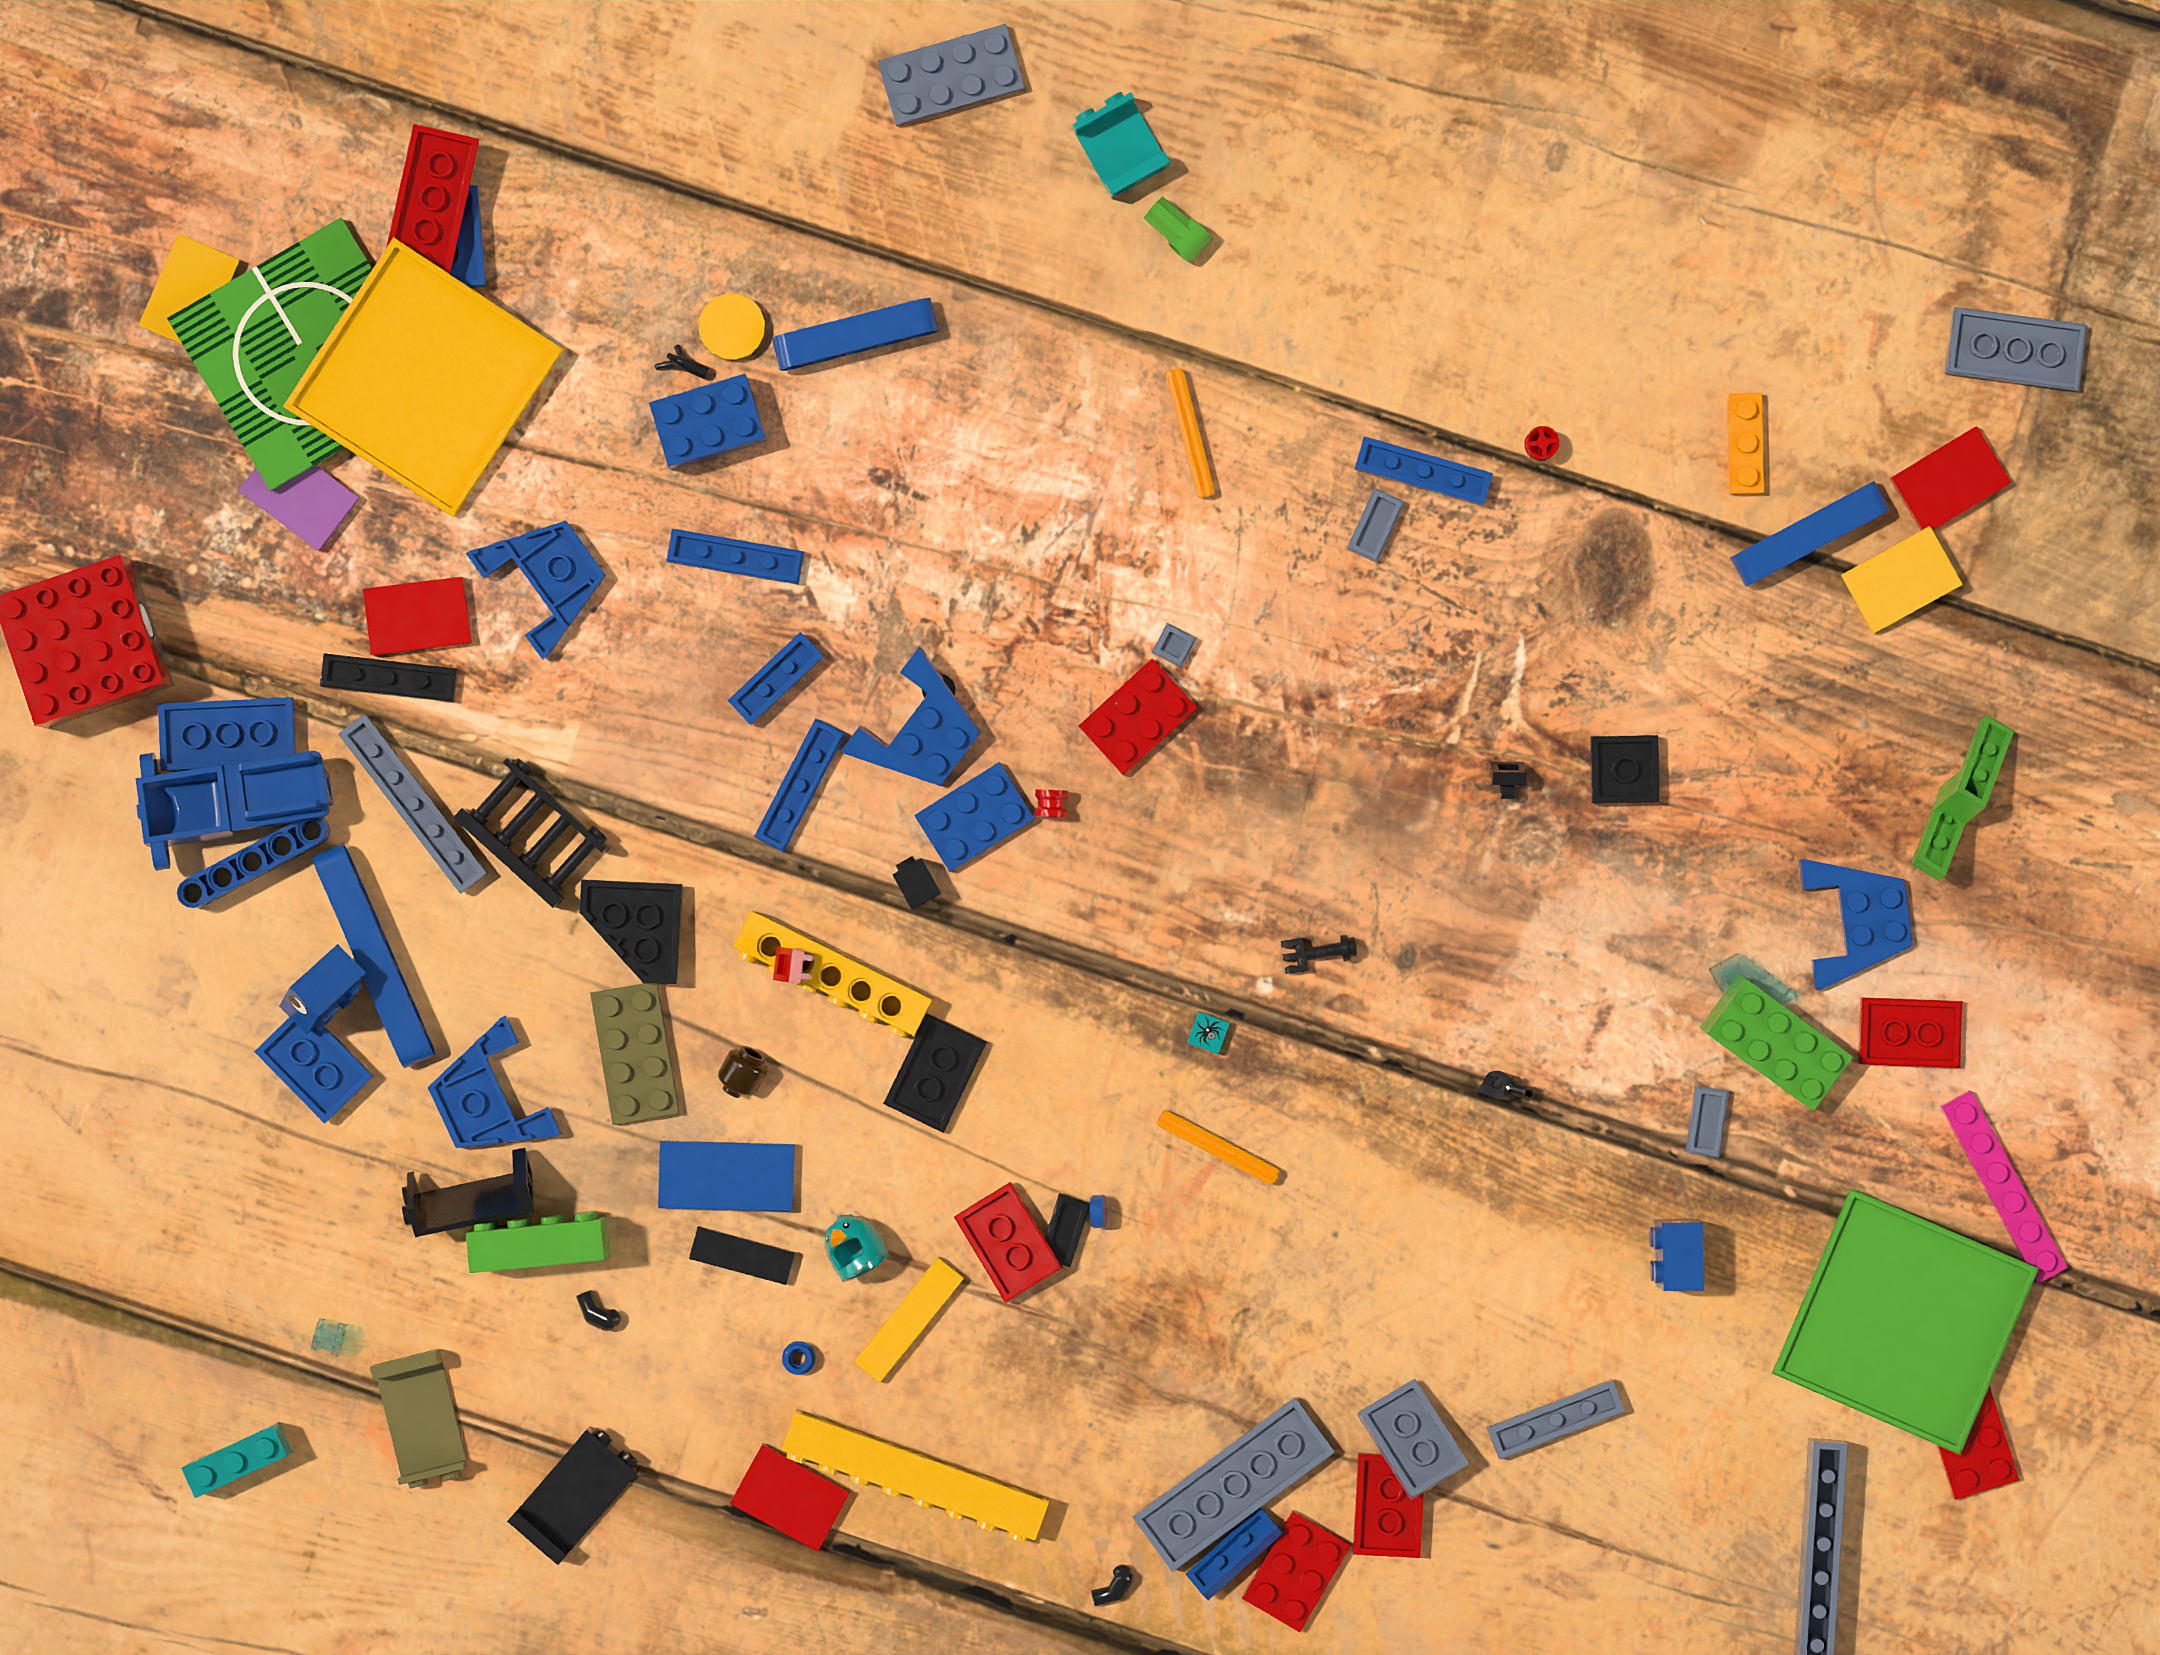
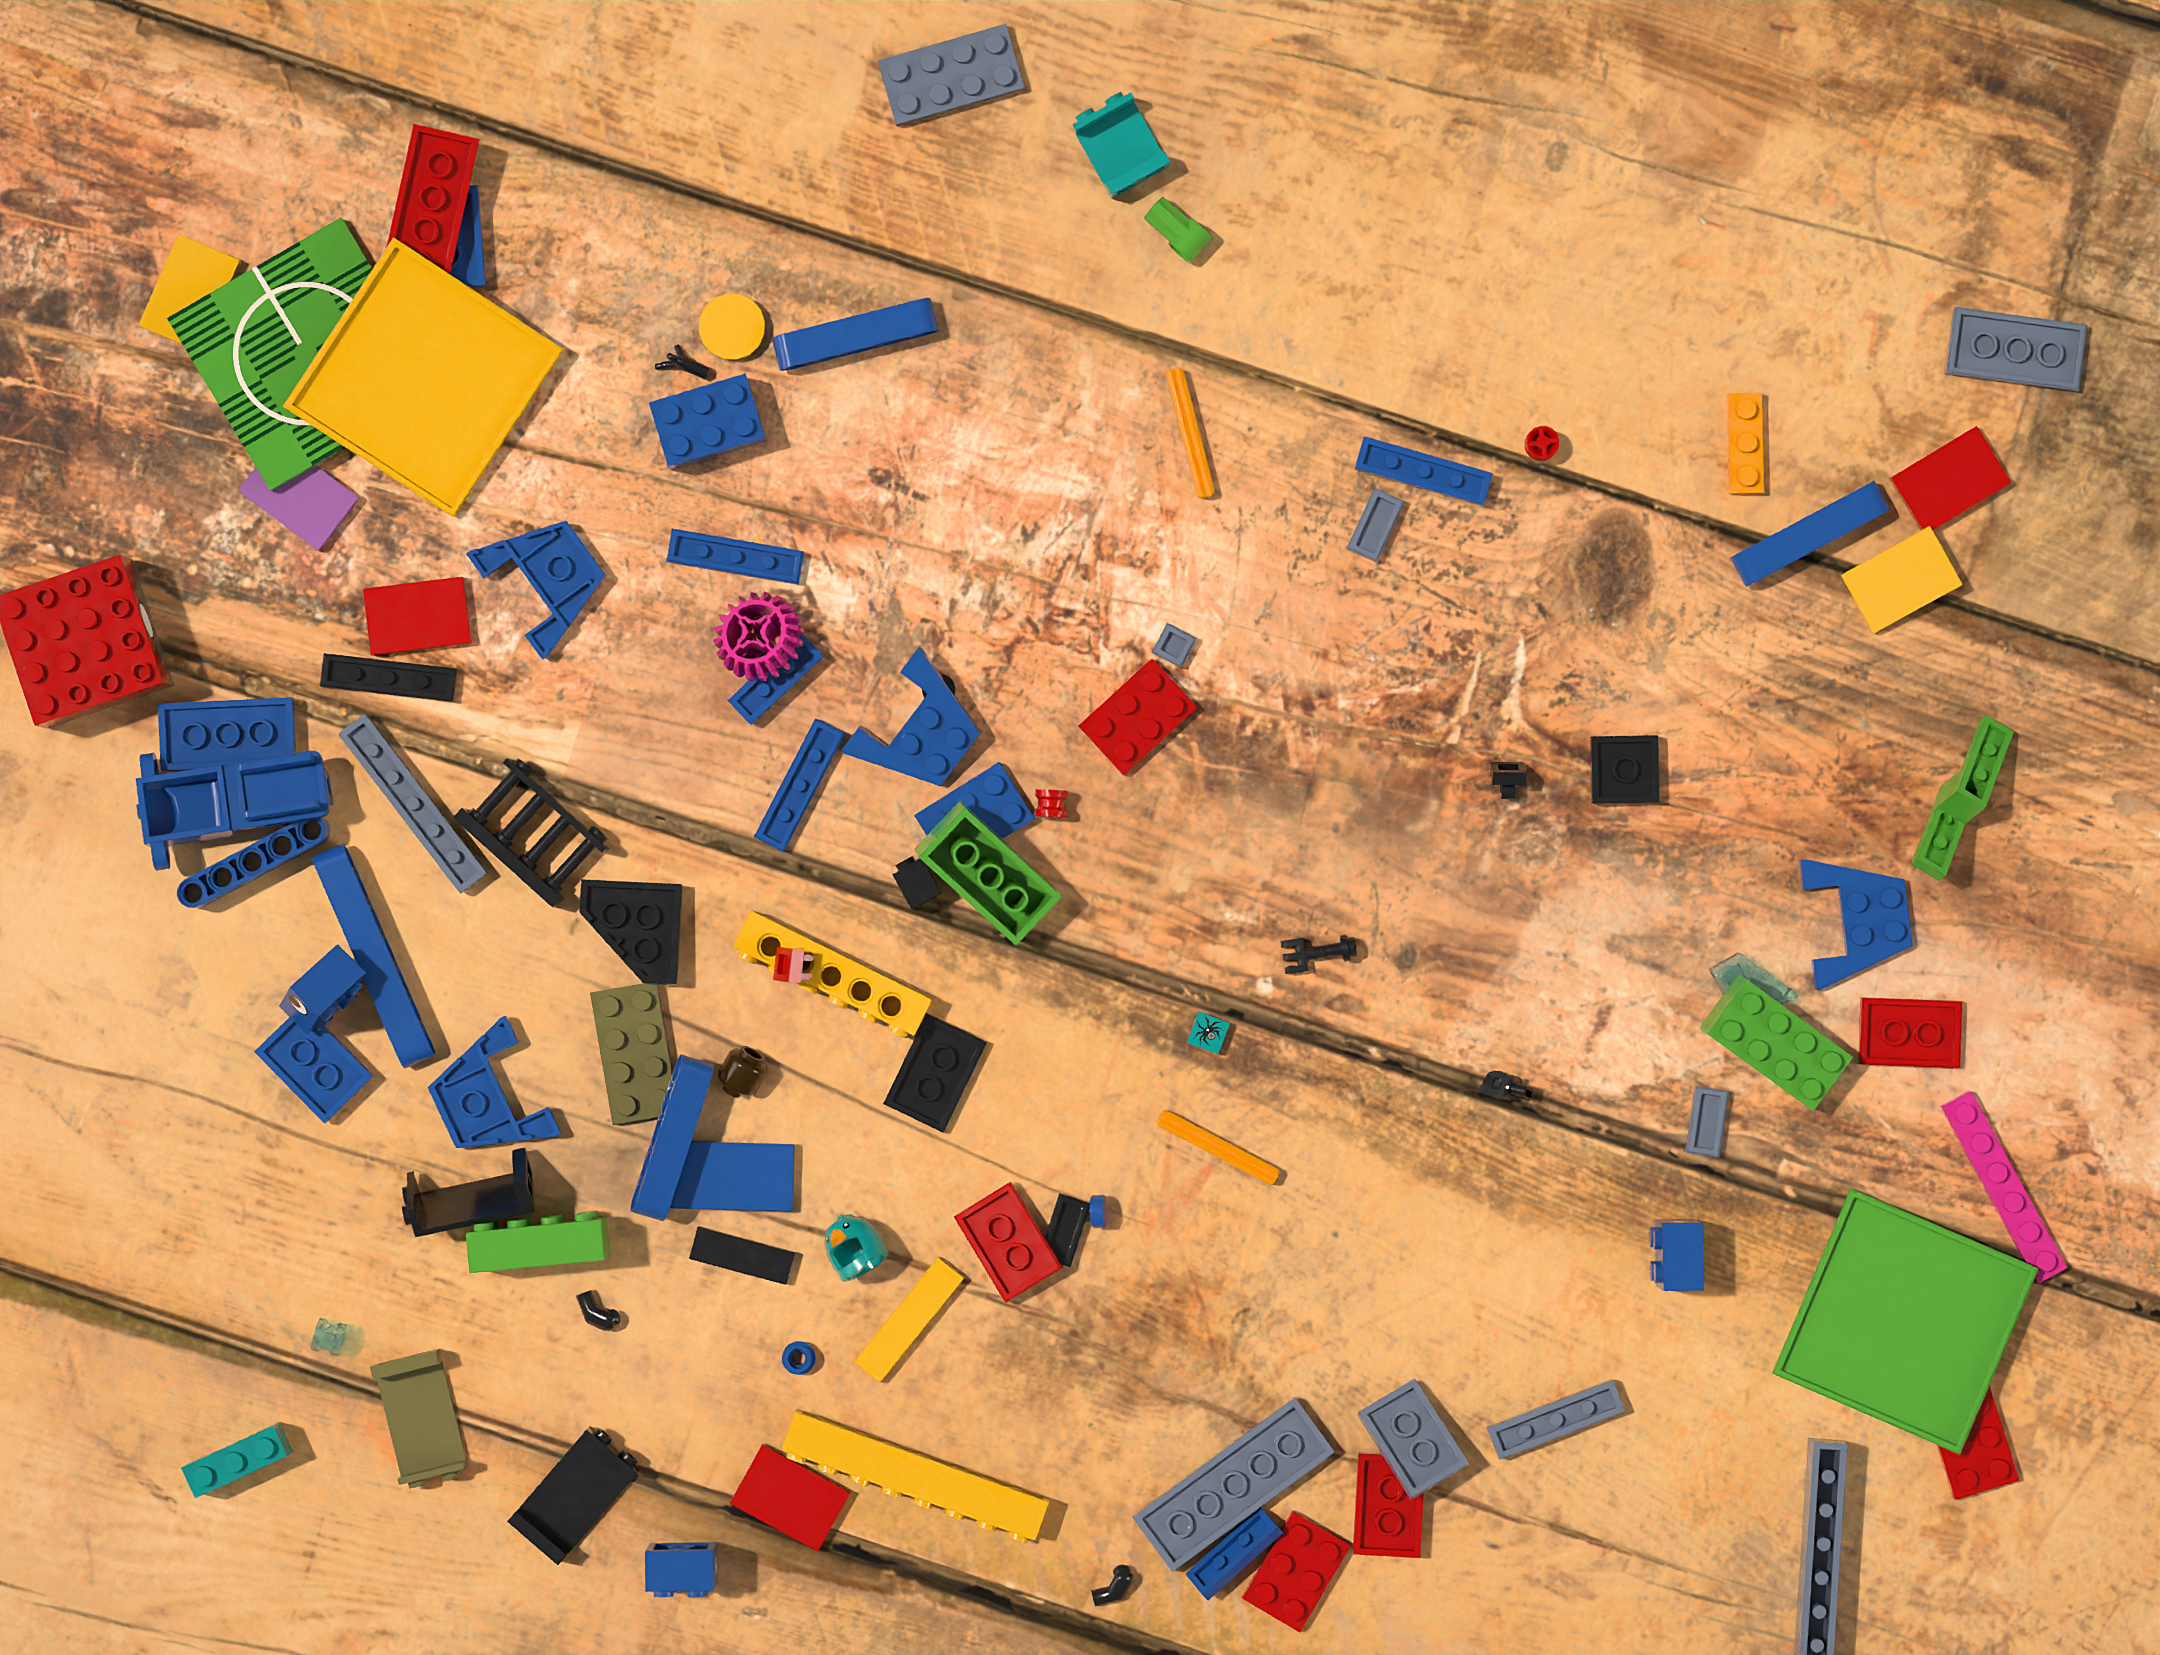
(672, 1137): none -> blue beam
(681, 1568): none -> blue brick
(779, 616): none -> dark pink gear
(988, 872): none -> bright green brick

